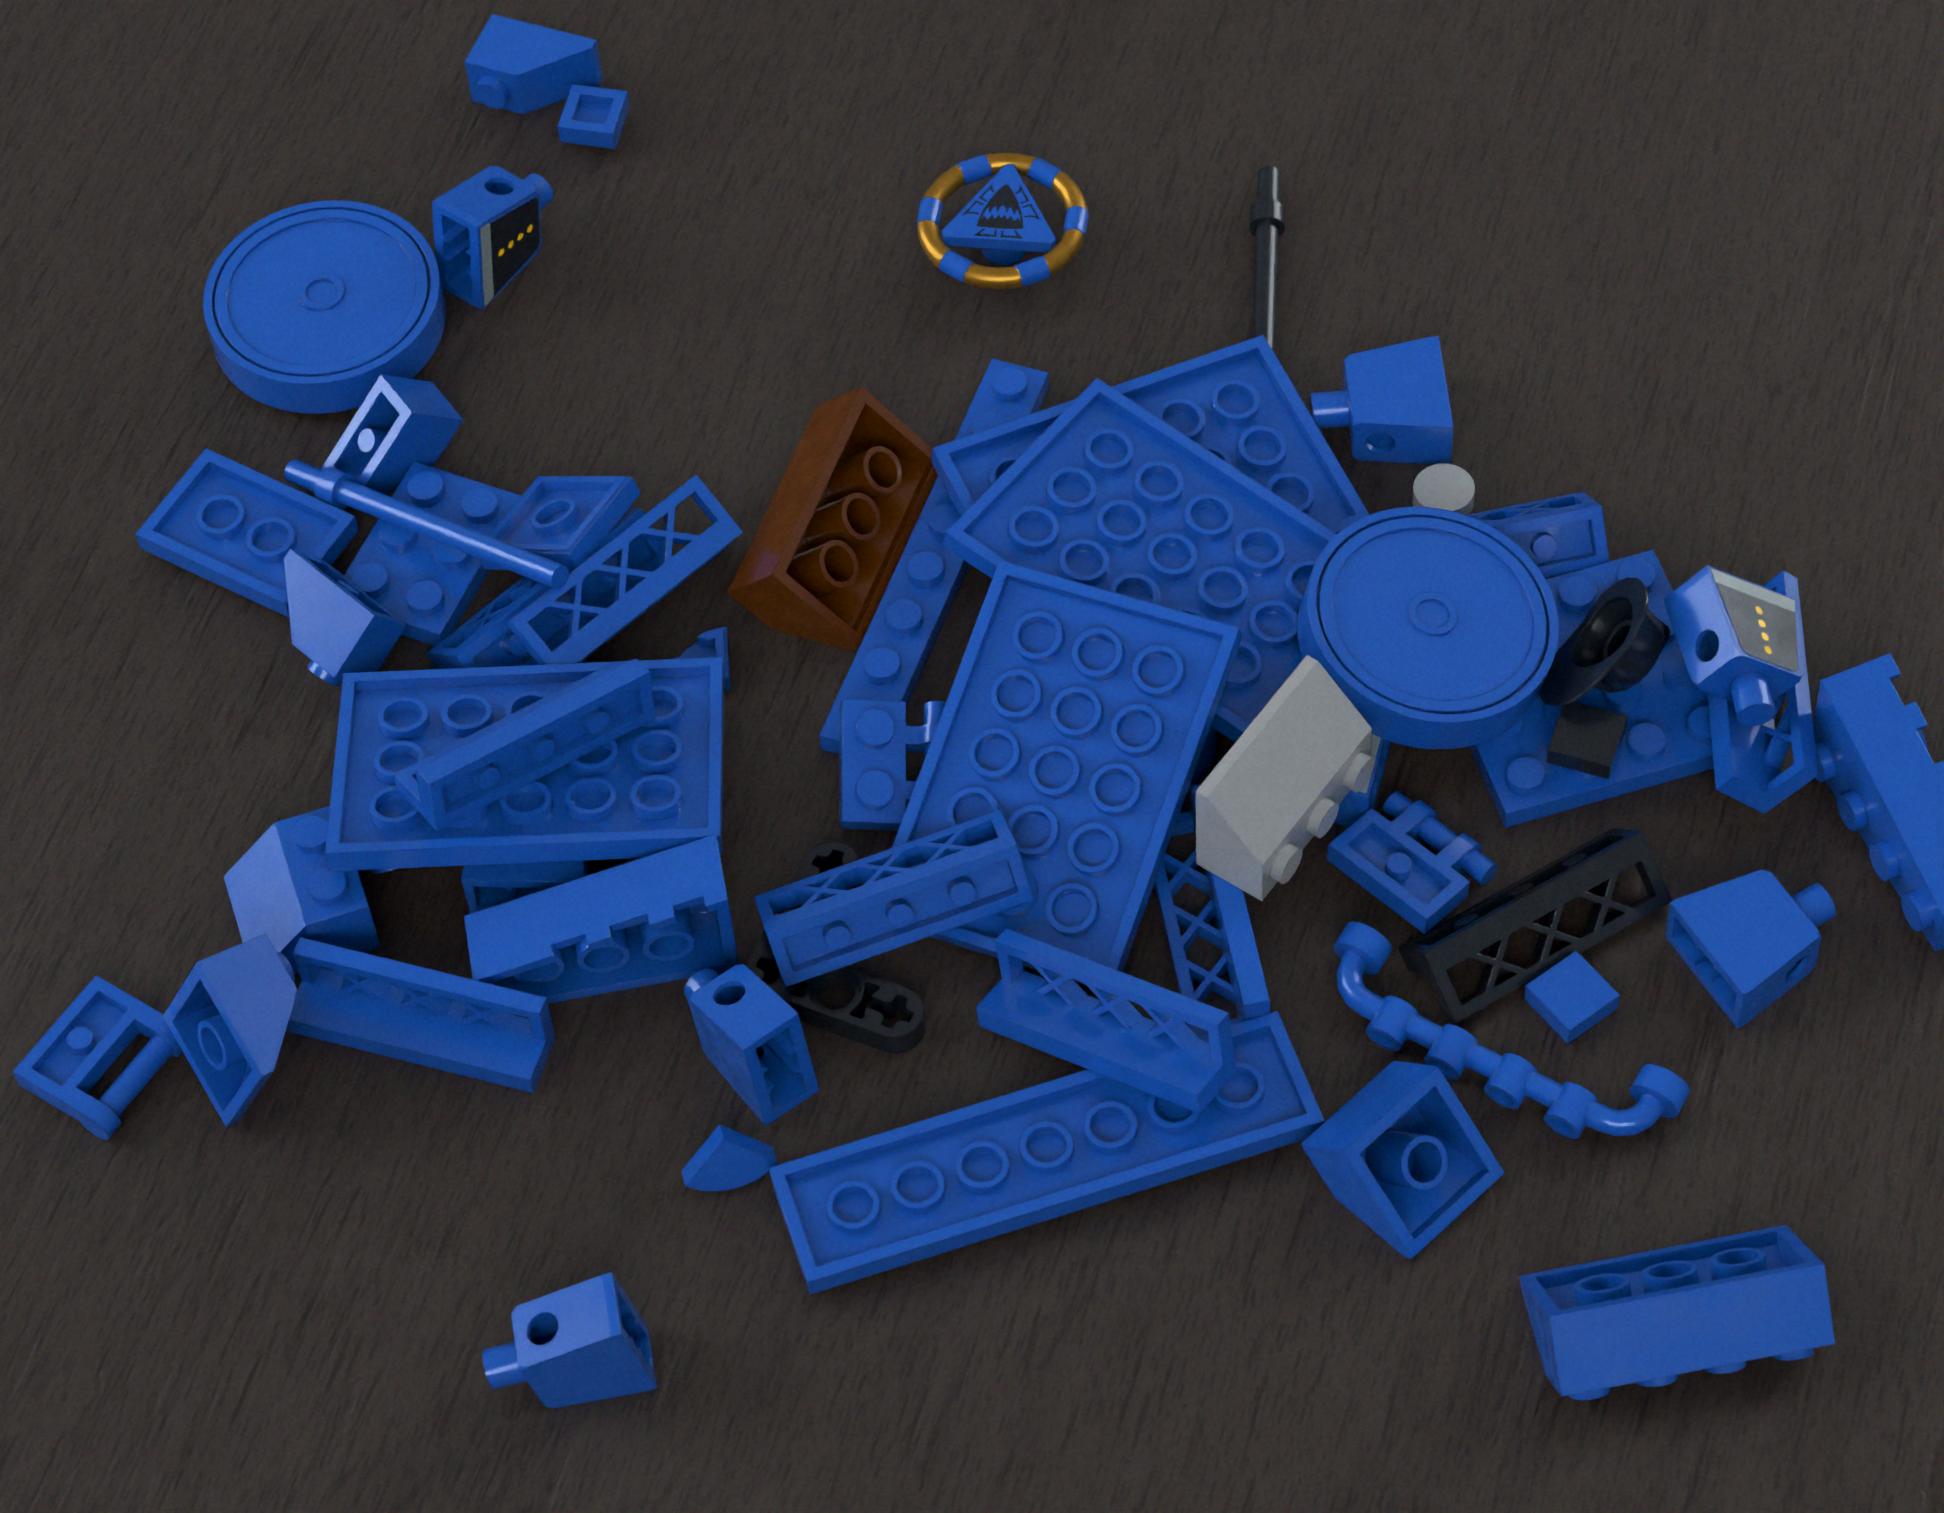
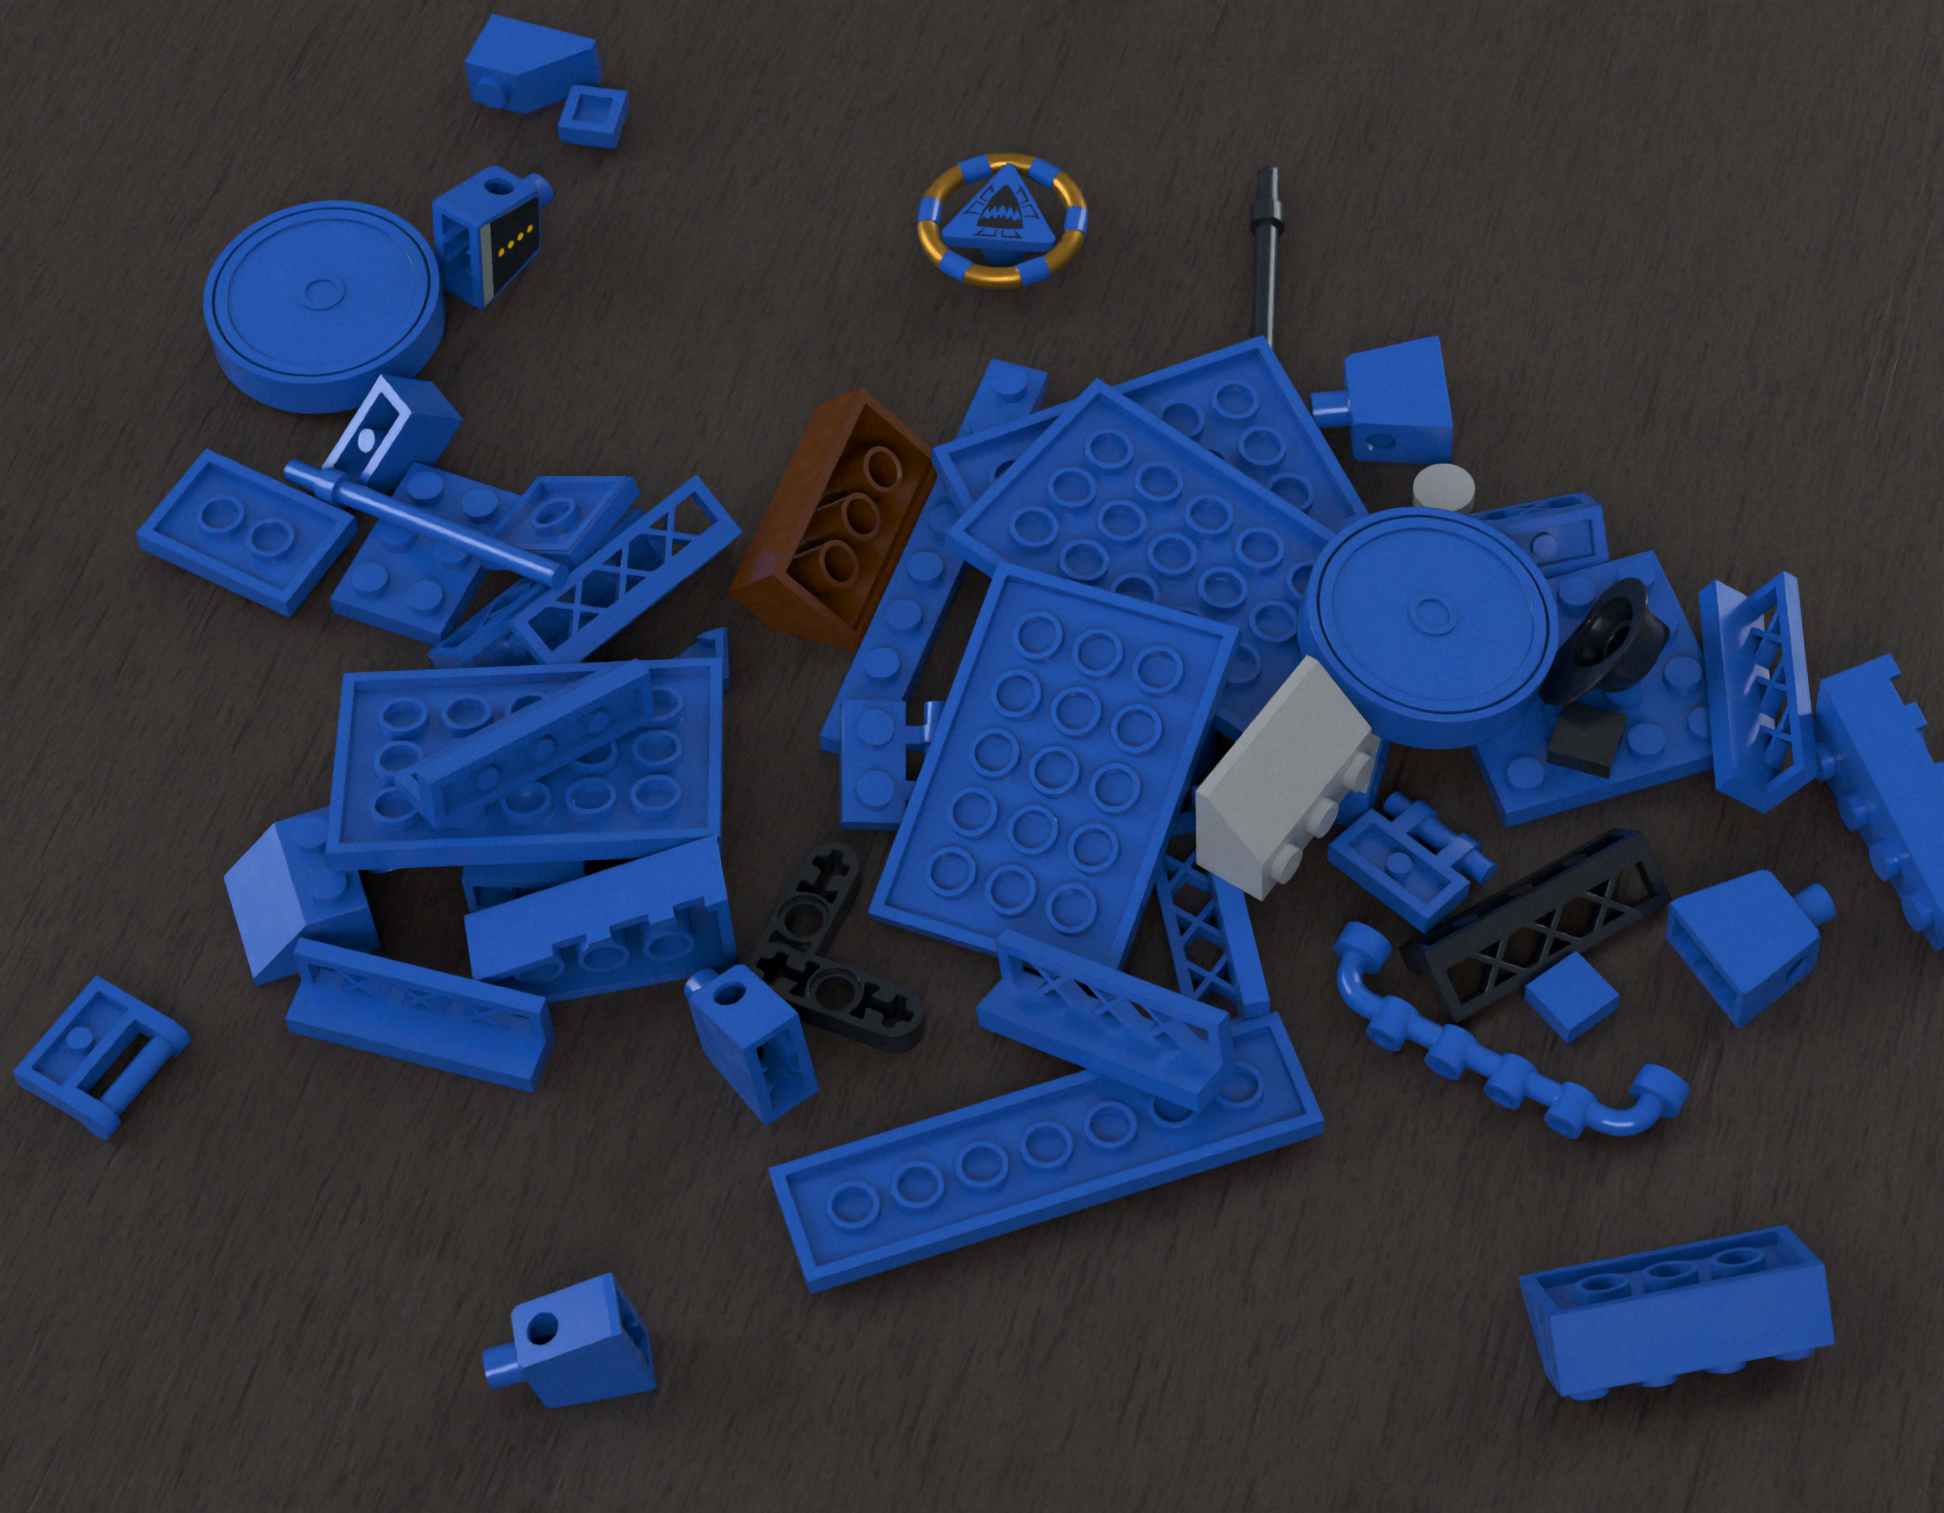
(234, 1021): blue slope -> none
(336, 620): slope -> none
(728, 1161): blue tile -> none
(895, 901): blue fence -> none
(1404, 1156): blue slope -> none
(1737, 640): blue torso -> none

